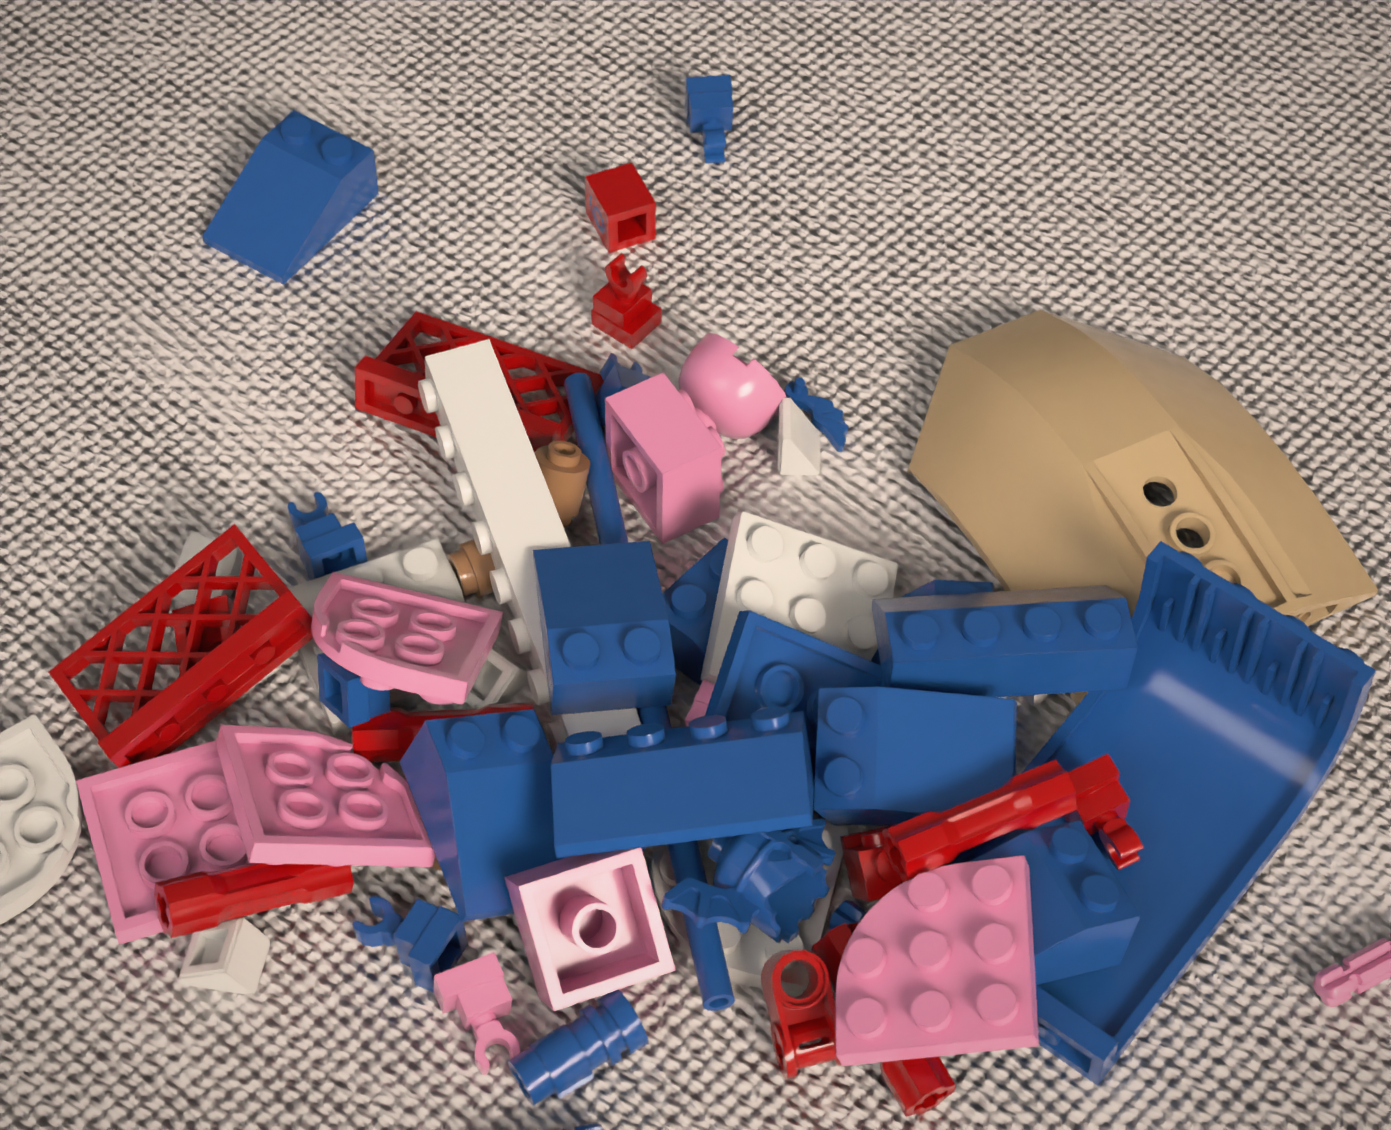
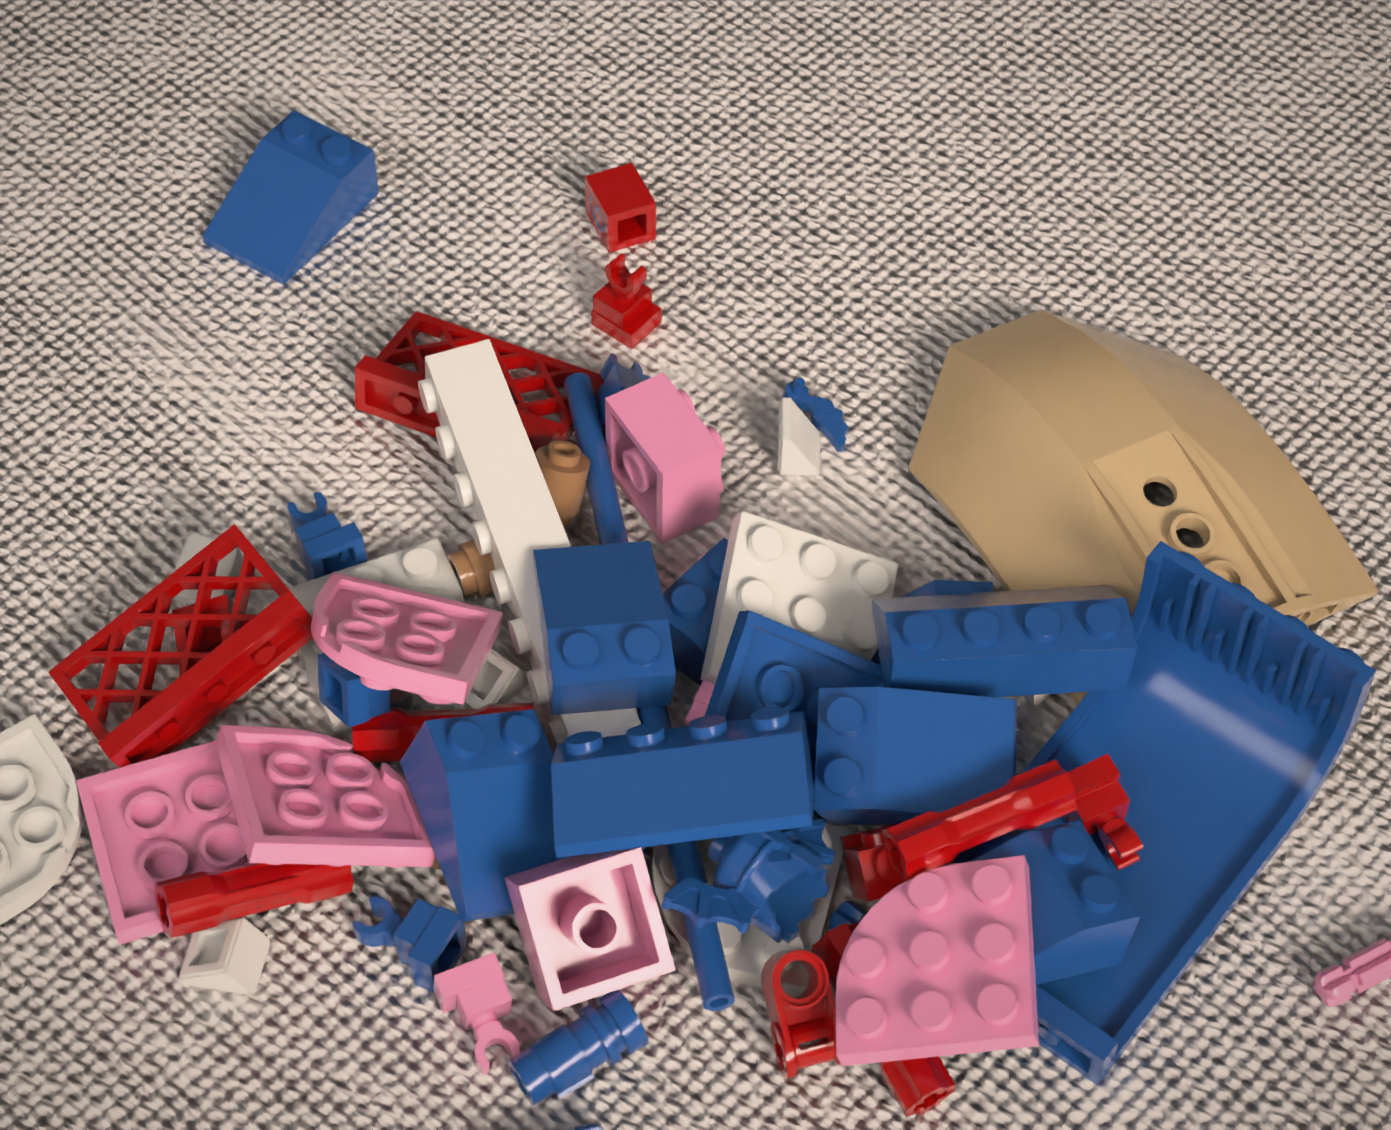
(710, 112): blue piece -> none
(727, 391): bright pink cylinder -> none

